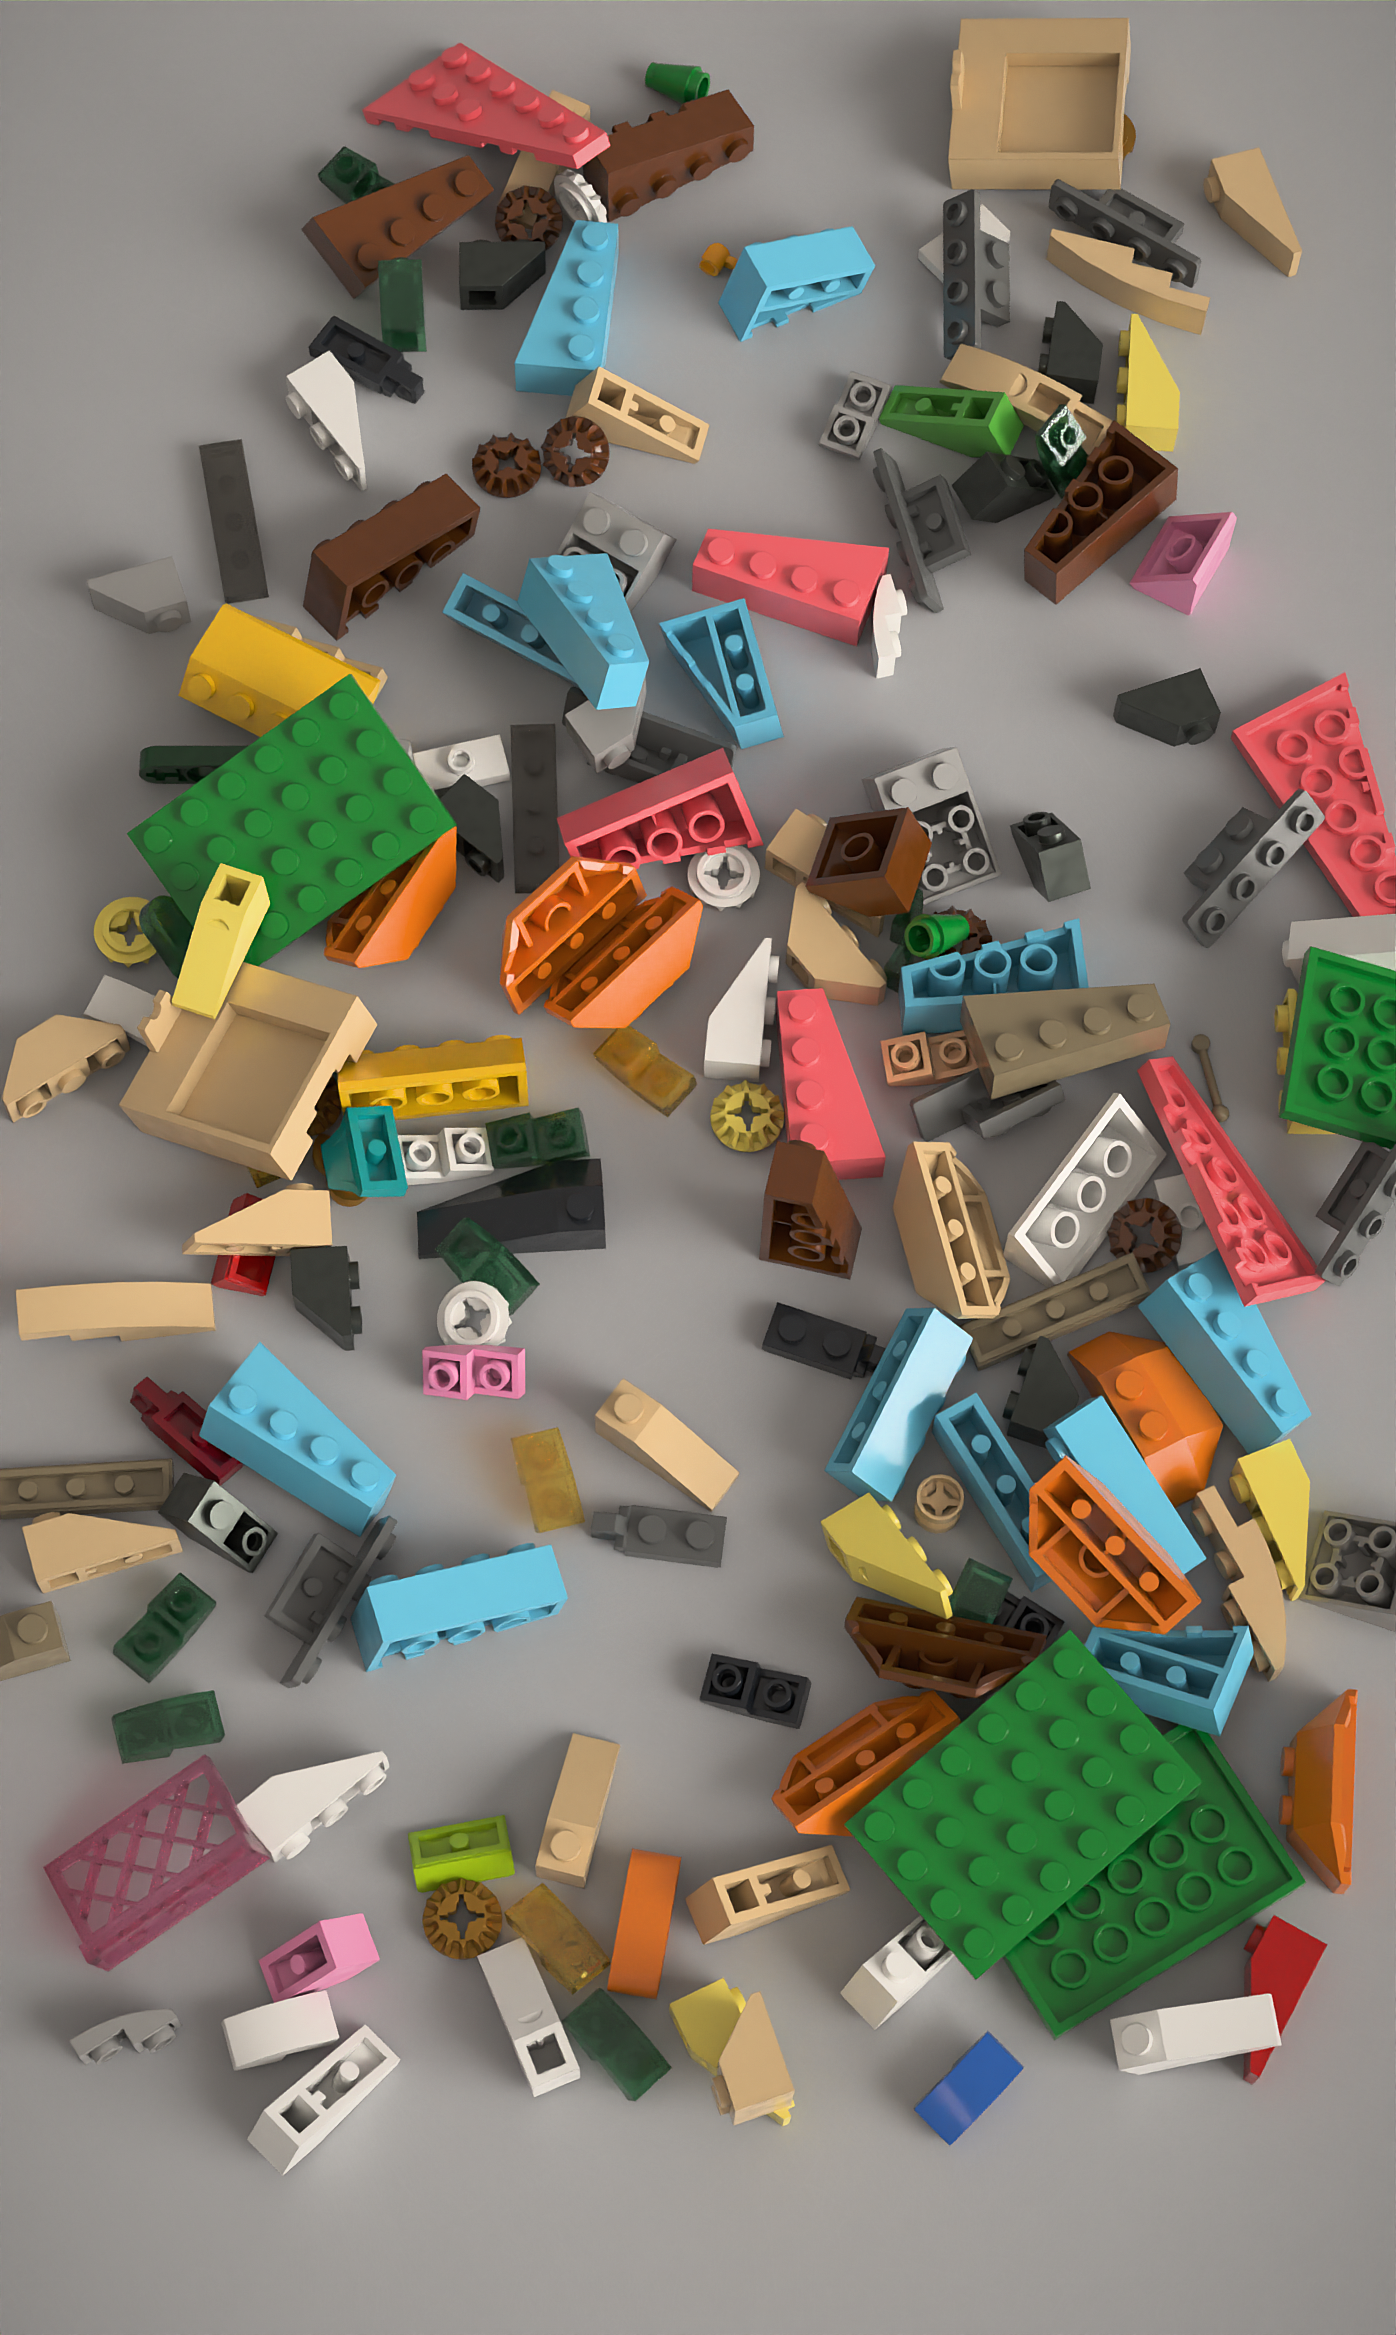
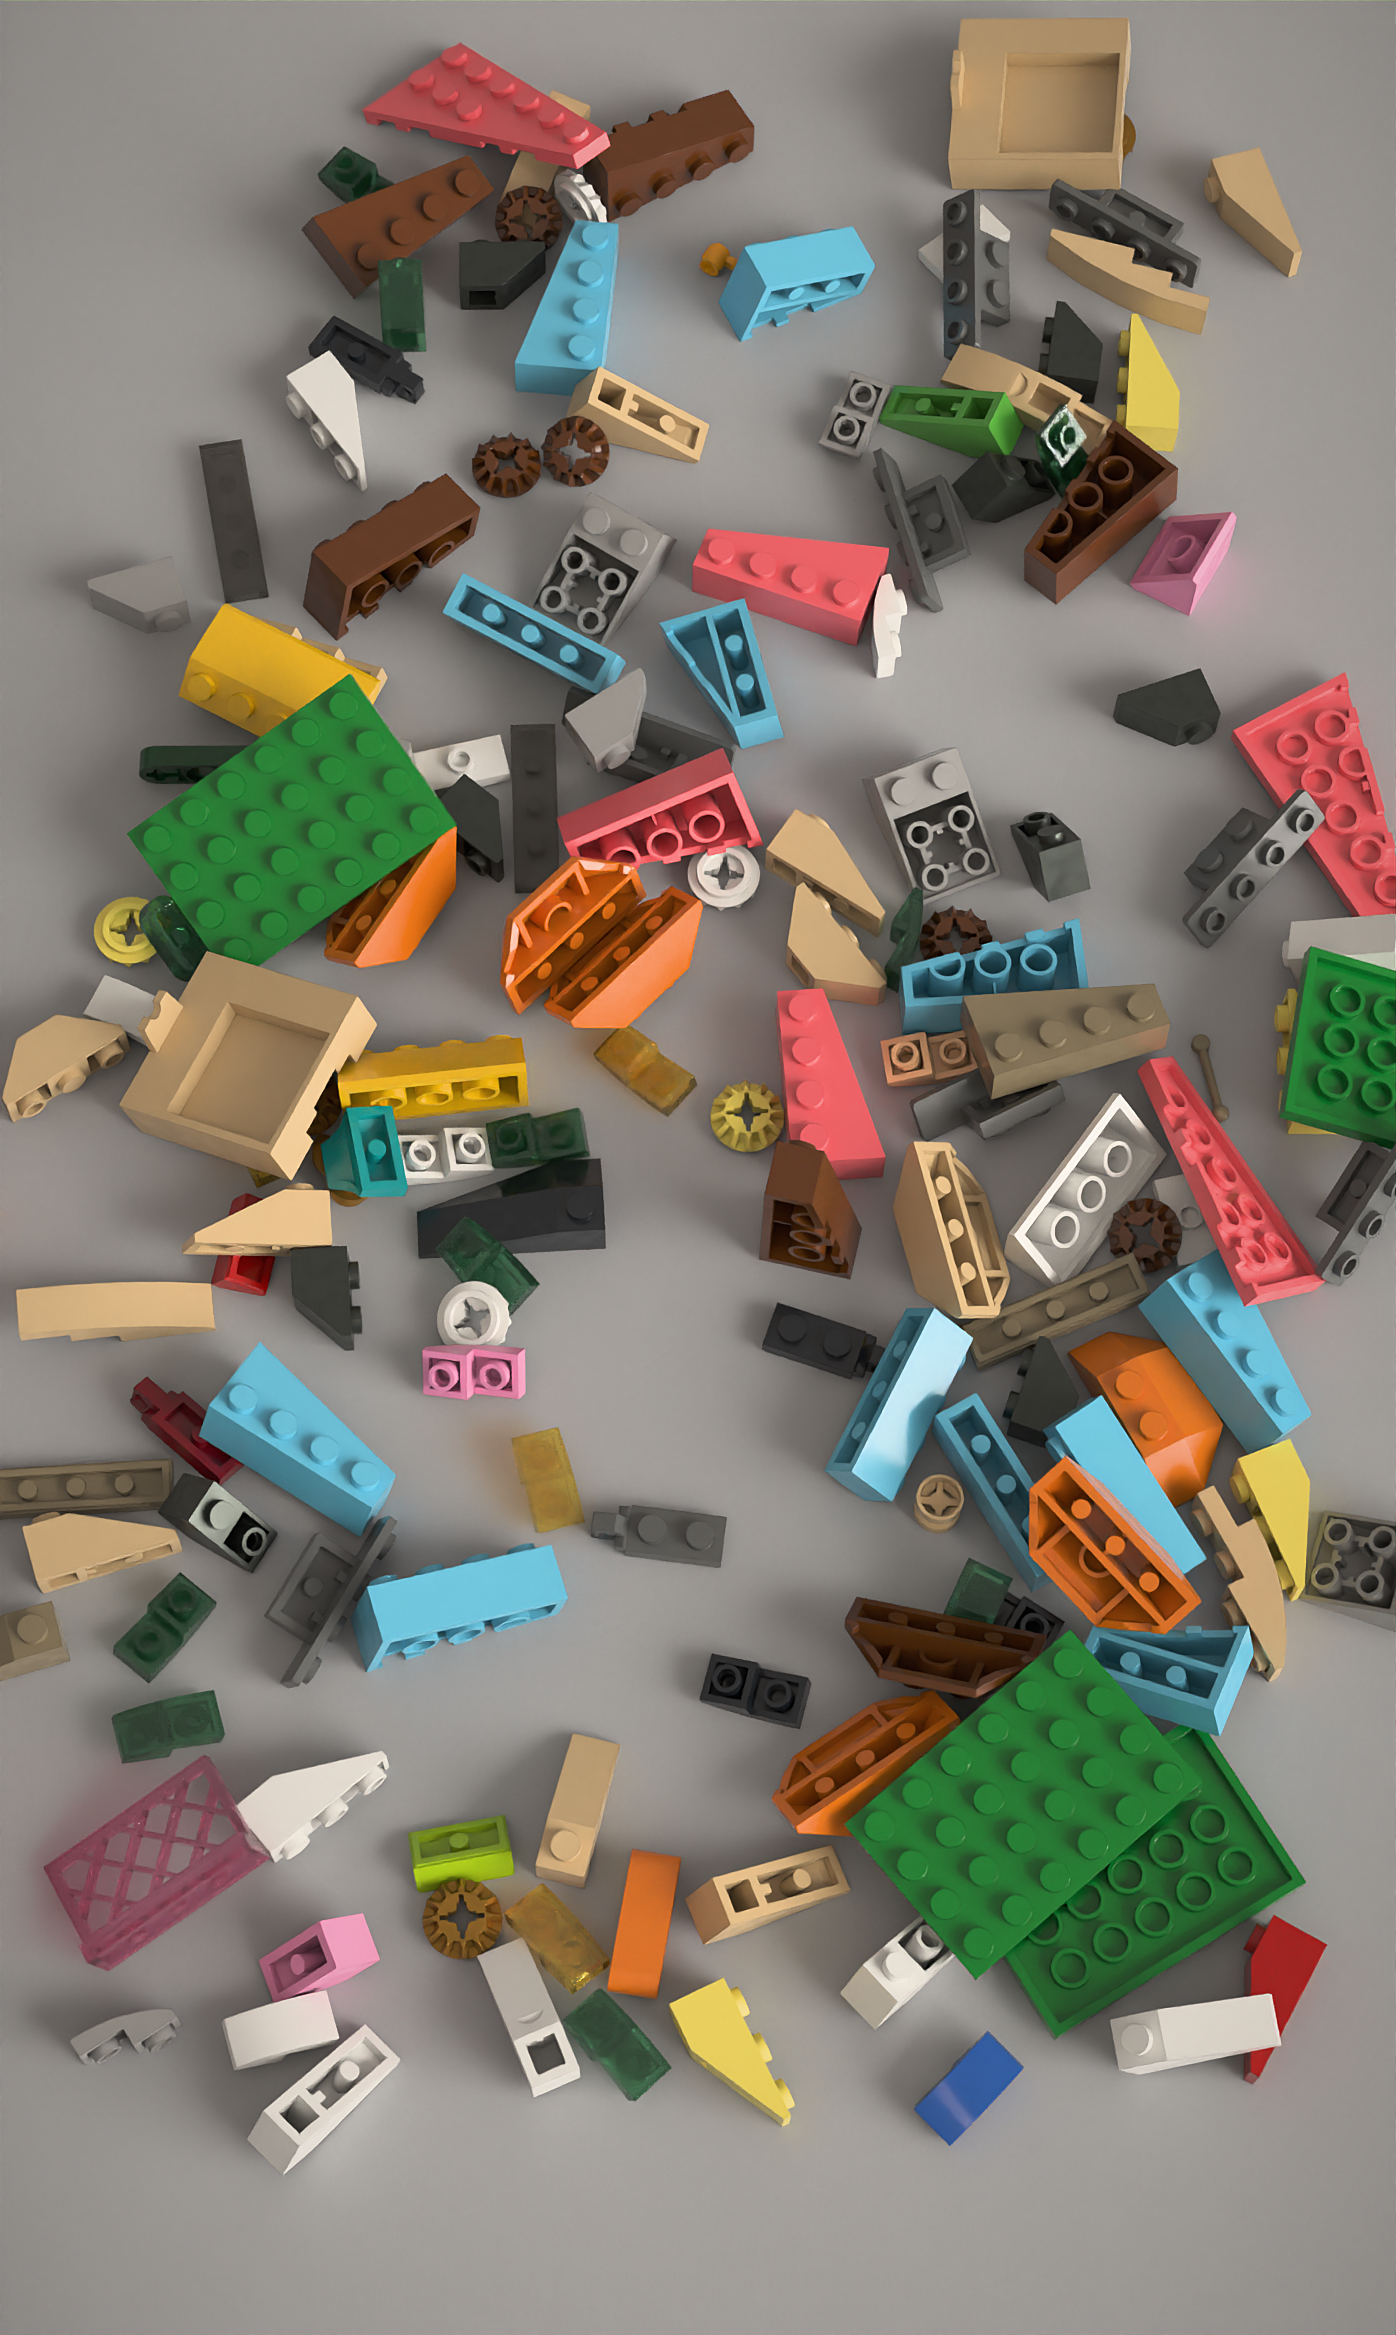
(220, 939): light yellow slope -> none
(587, 625): medium azure wedge -> none
(664, 1445): tan slope -> none
(678, 82): green cone -> none
(736, 1025): white slope -> none
(752, 2068): tan slope -> none
(871, 862): reddish brown slope -> none
(878, 1555): light yellow slope -> none
(935, 933): green cone -> none
(1322, 1791): orange wedge -> none

